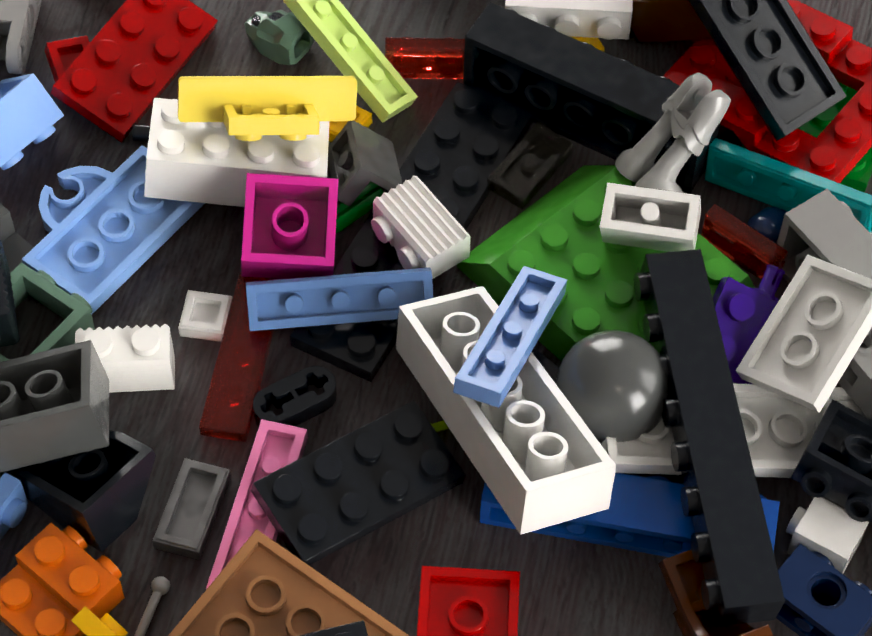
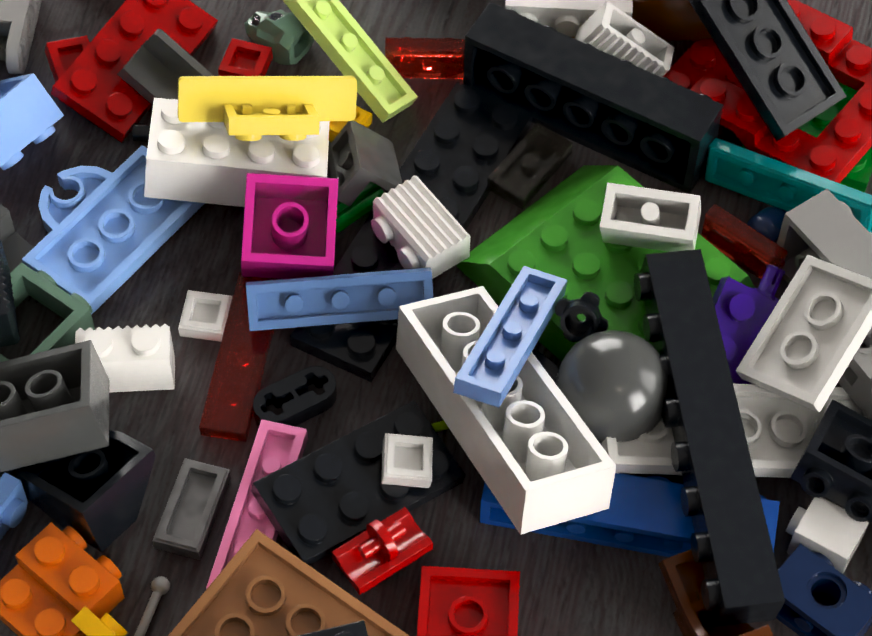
(157, 67): none -> dark grey panel
(245, 59): none -> red plate
(382, 550): none -> red hips
(407, 460): none -> white tile
(576, 329): none -> black plate
(626, 39): none -> white brick
(691, 118): light grey piece -> none

